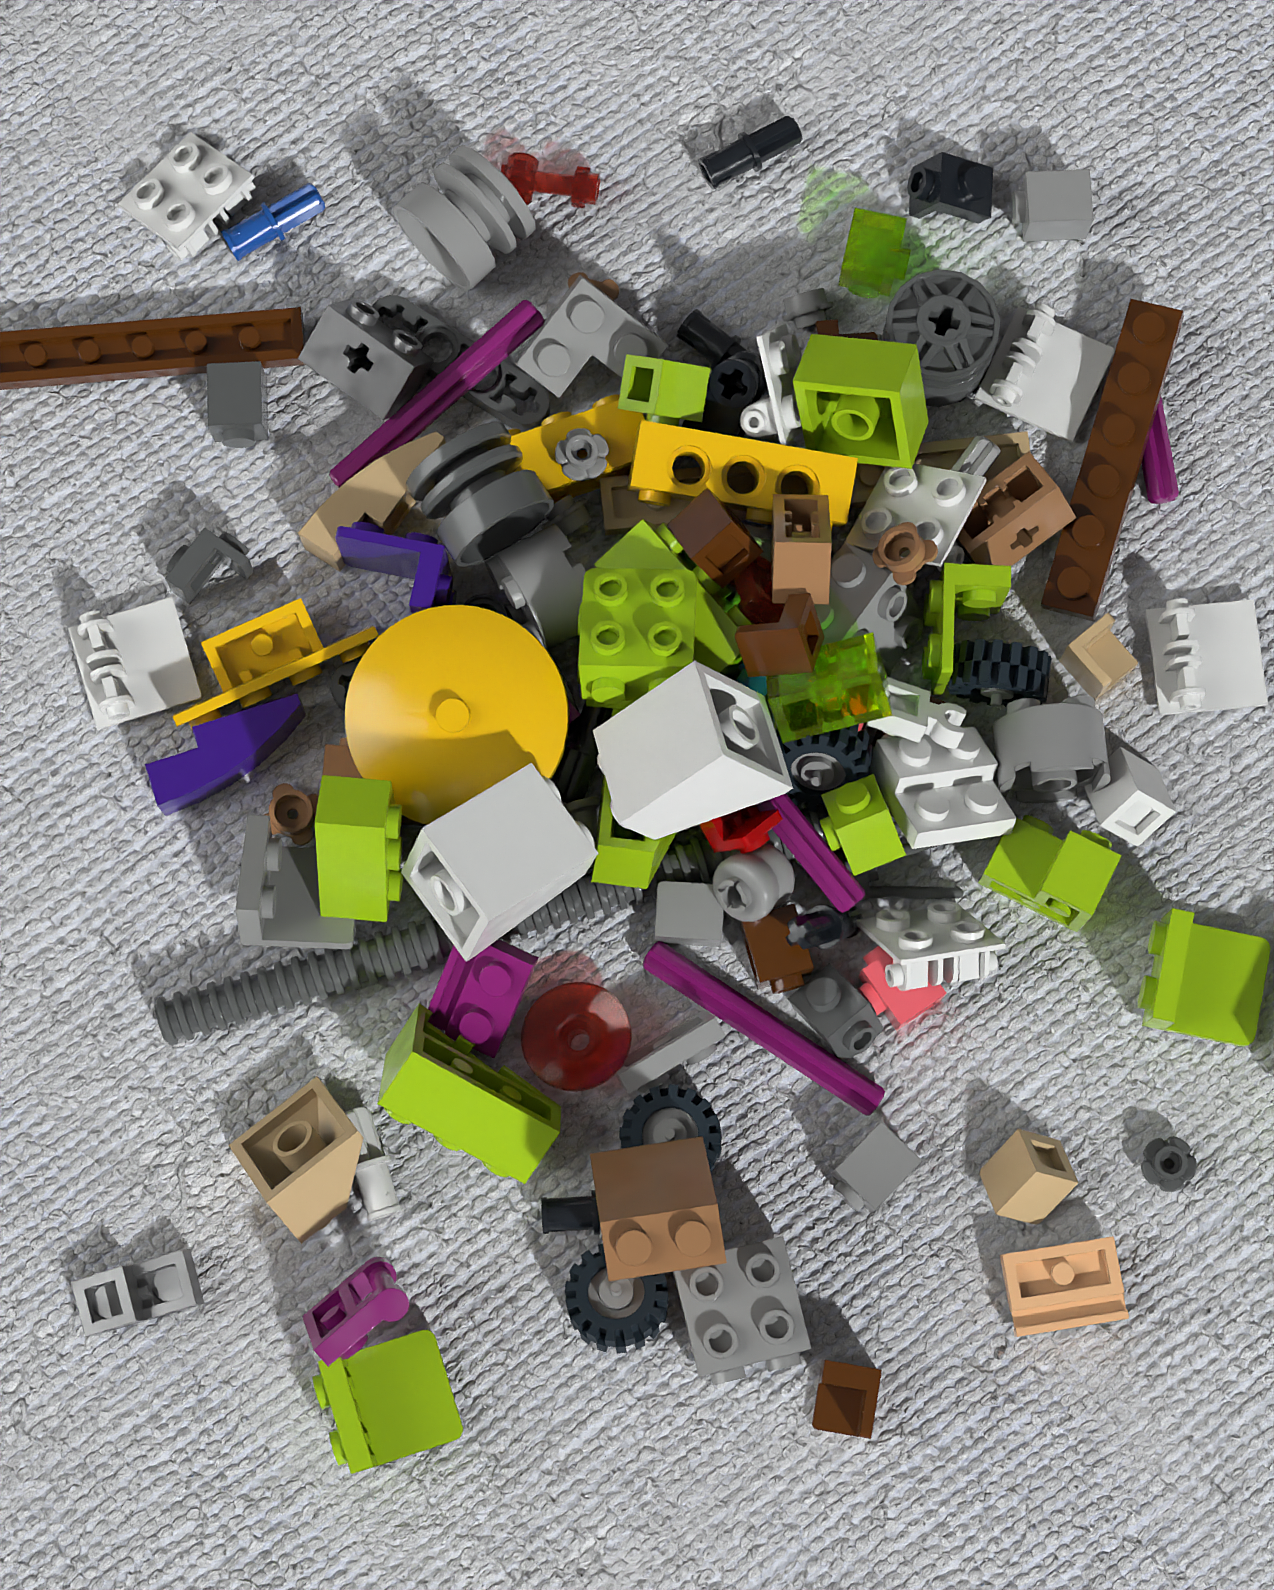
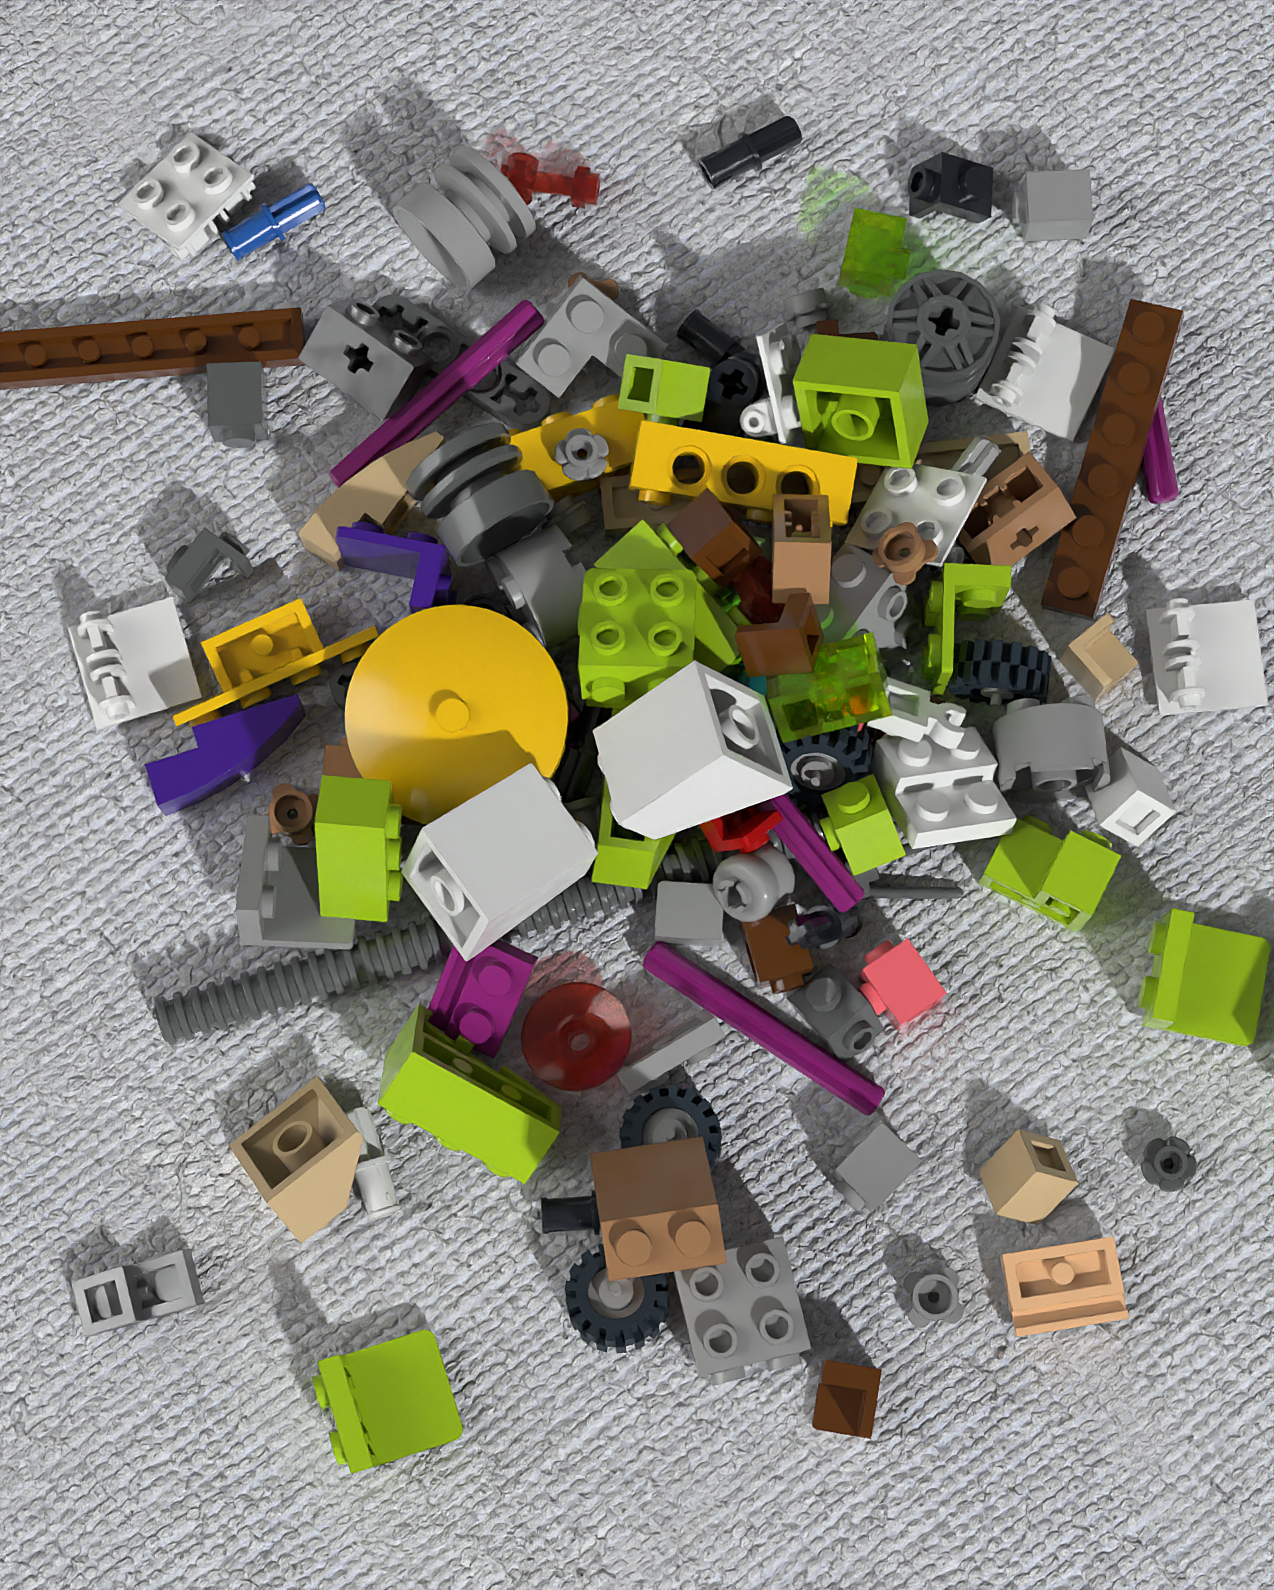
(342, 1320): magenta plate -> none
(919, 1288): none -> light grey plate
(933, 945): white hinge -> none

